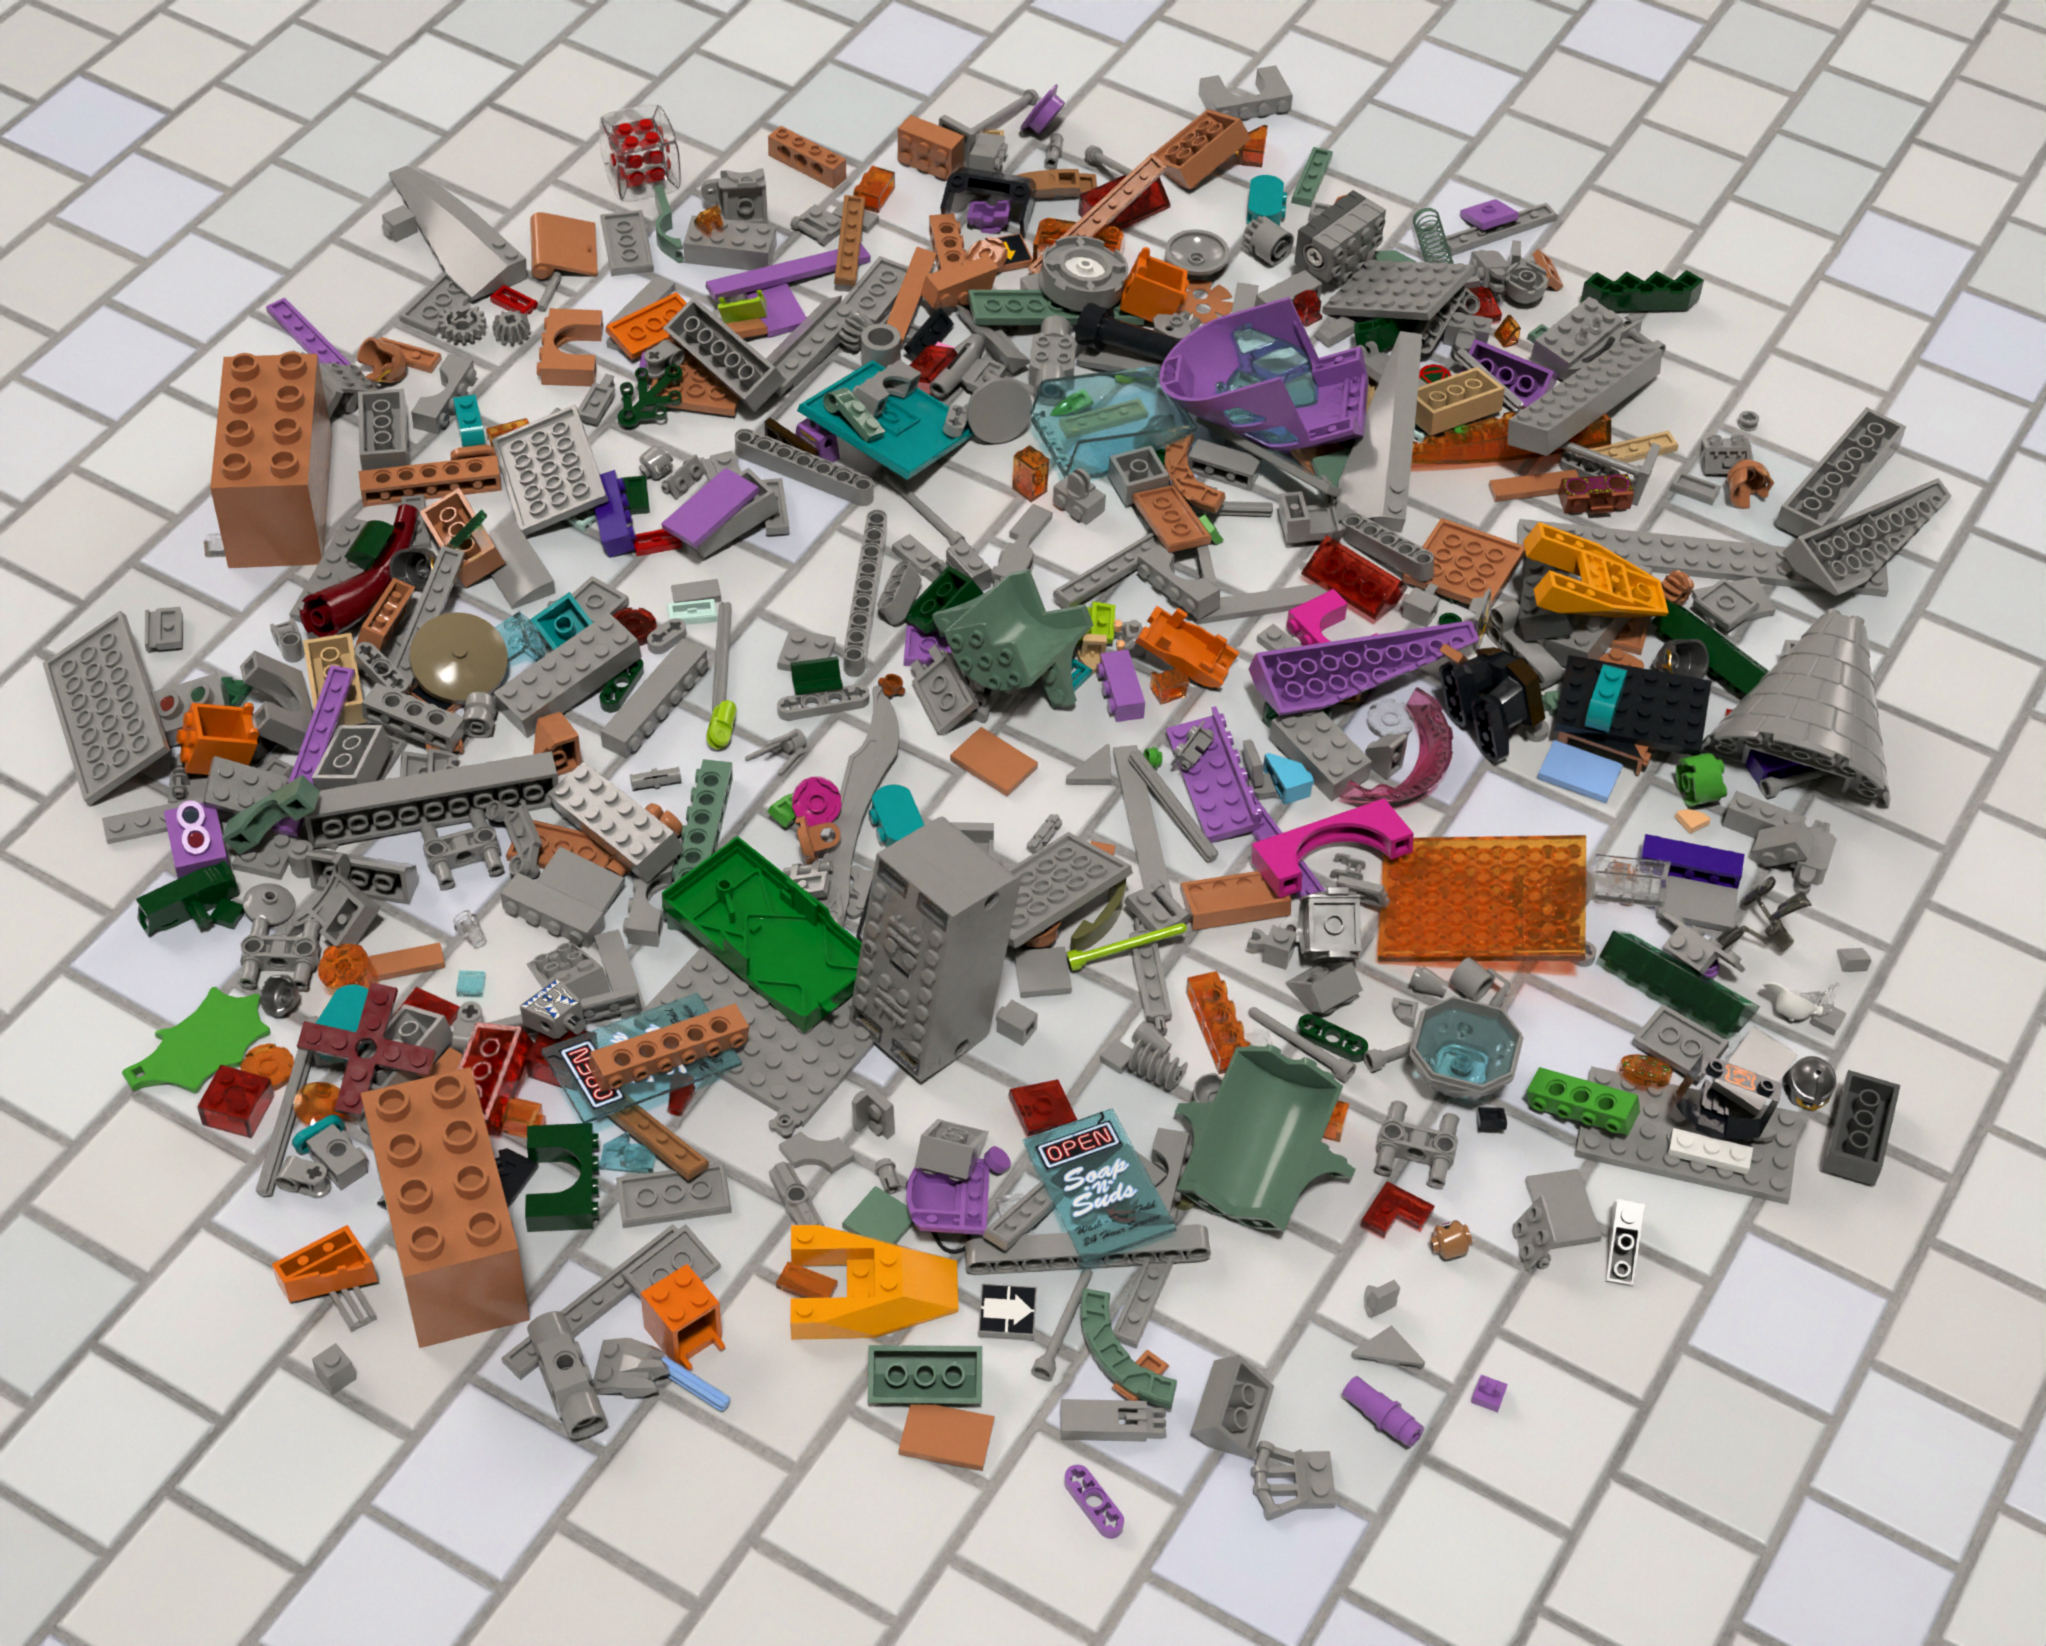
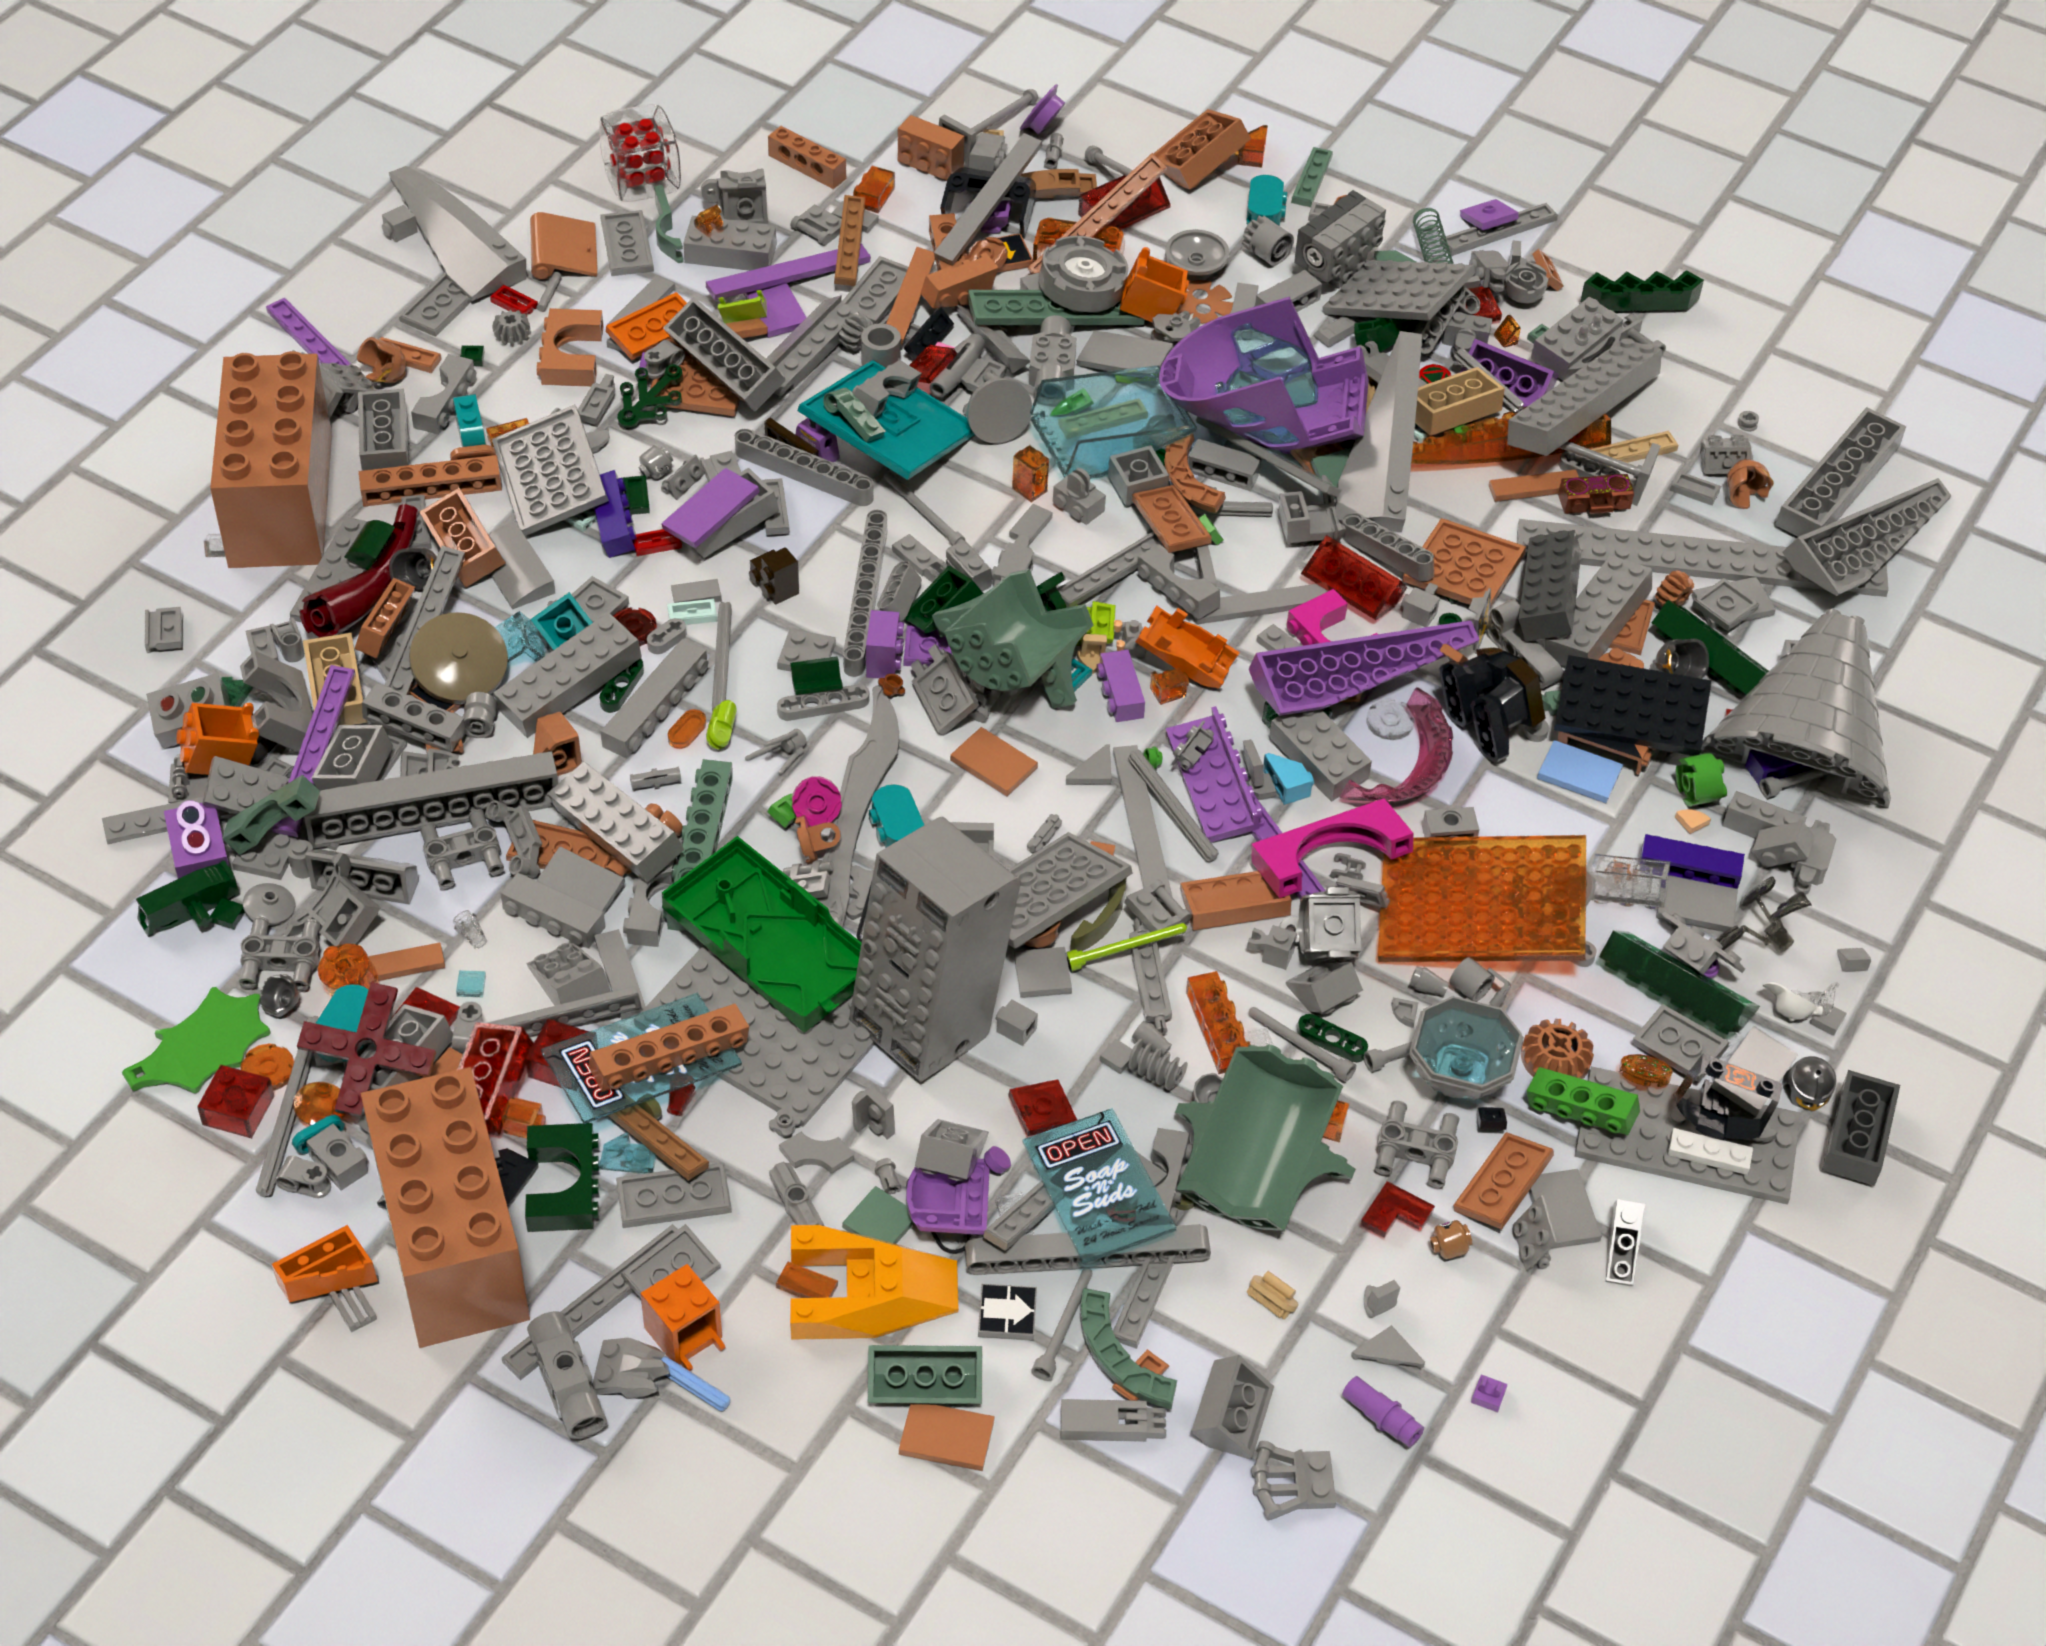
(105, 707): light grey plate -> none
(262, 641): none -> light grey hinge
(334, 1369): light grey brick -> none
(379, 660): light grey beam -> none
(462, 322): light grey gear -> none
(467, 530): clear green tile -> none
(474, 353): none -> dark green tile
(553, 1011): light grey torso -> none
(598, 439): none -> light grey tile
(652, 1107): none -> olive tile
(686, 728): none -> clear orange tile
(776, 574): none -> dark brown brick
(884, 644): none -> medium lavender brick
(955, 421): light grey beam -> none
(988, 199): none -> light grey tile
(1050, 595): none -> dark green tile
(1094, 1514): medium lavender beam -> none
(1099, 328): black piece -> none
(1273, 97): light grey arch -> none
(1273, 1294): none -> tan piece
(1310, 305): clear red brick -> none
(1387, 754): light grey slope -> none
(1450, 822): none -> light grey brick
(1503, 1180): none -> nougat tile
(1553, 1050): none -> nougat gear
(1606, 698): teal brick -> none
(1608, 583): light orange wedge -> none

